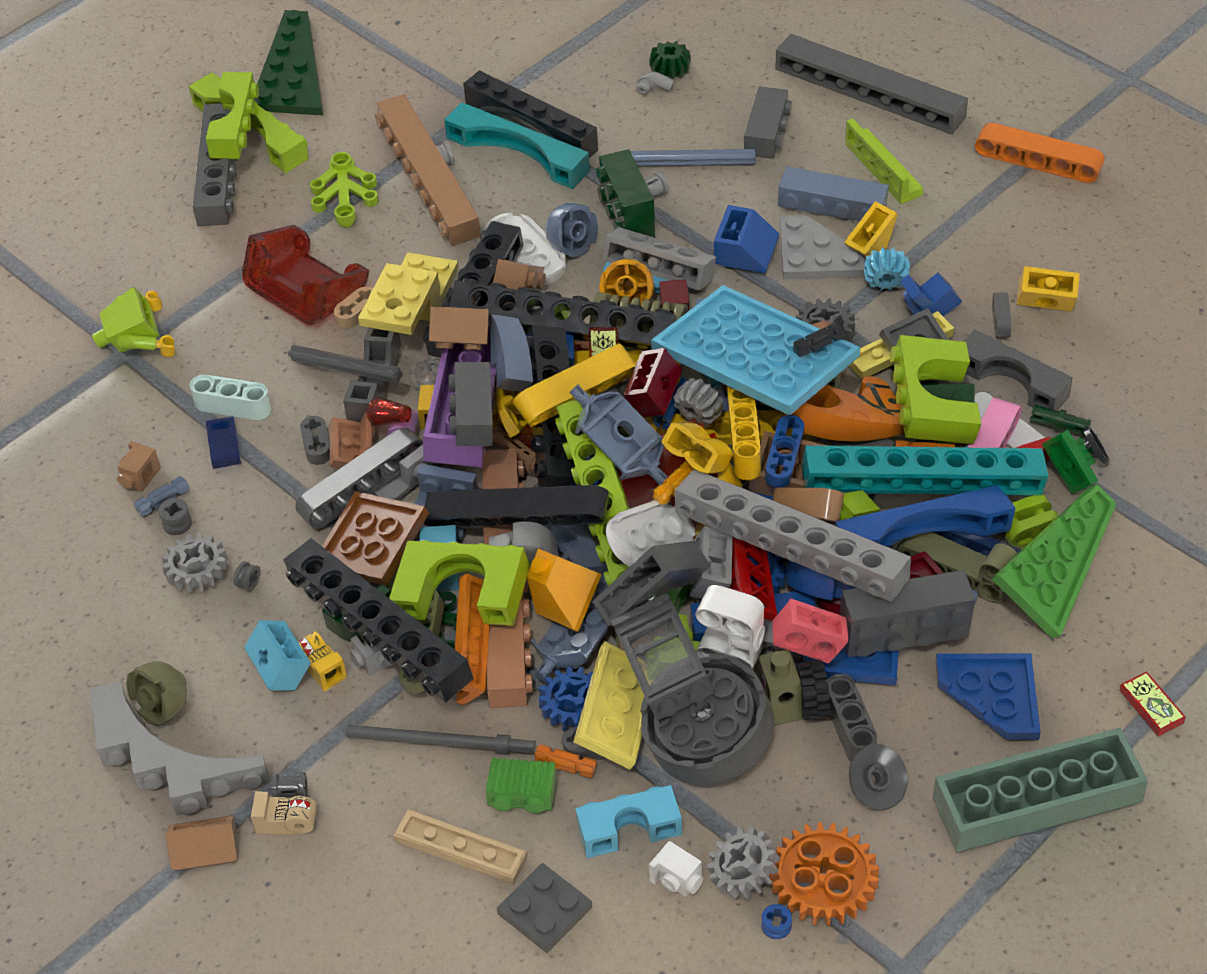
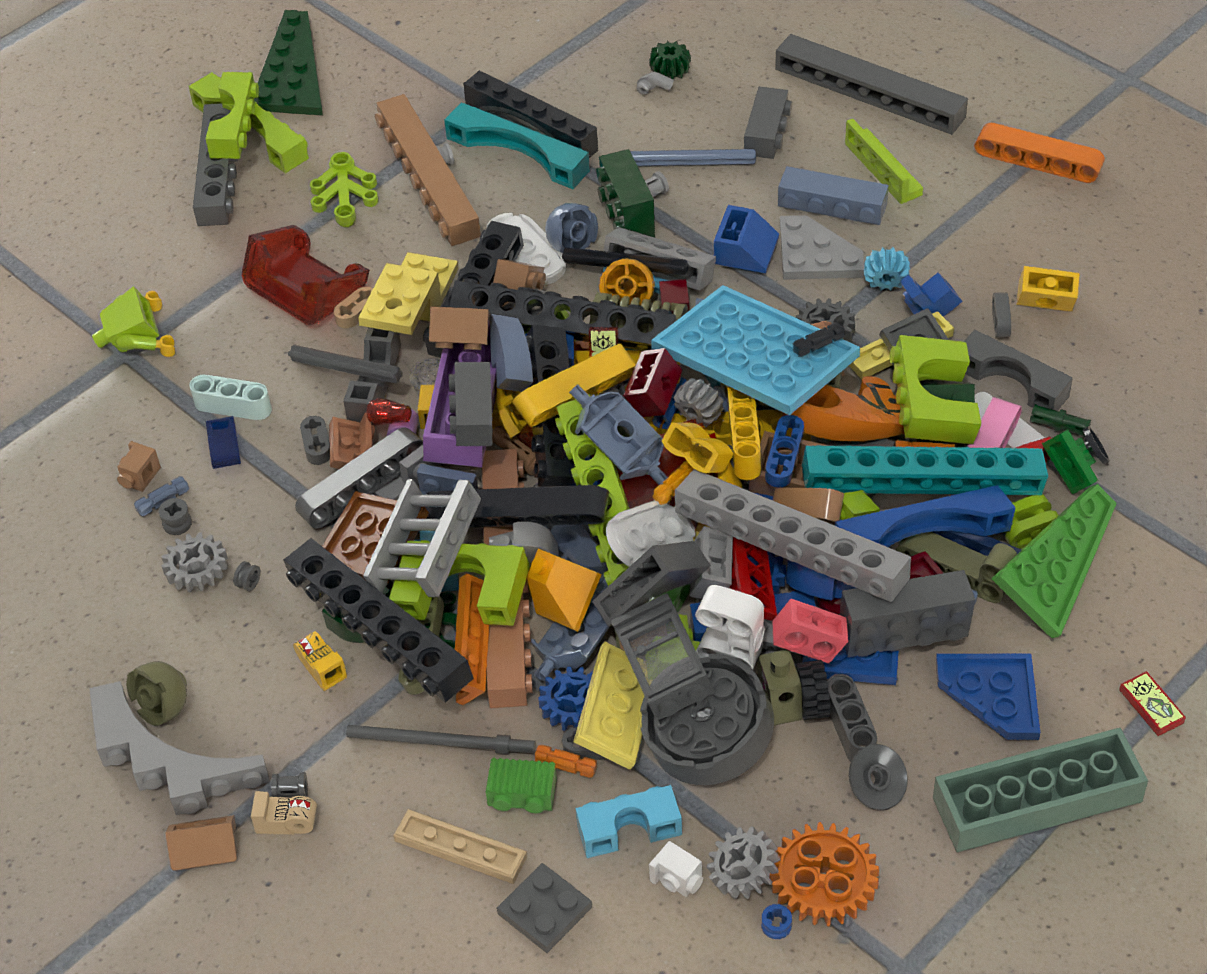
(277, 655): medium azure brick -> none
(367, 657): light grey bracket -> none
(437, 554): none -> light grey fence
(605, 258): none -> black axle
(872, 230): yellow slope -> none

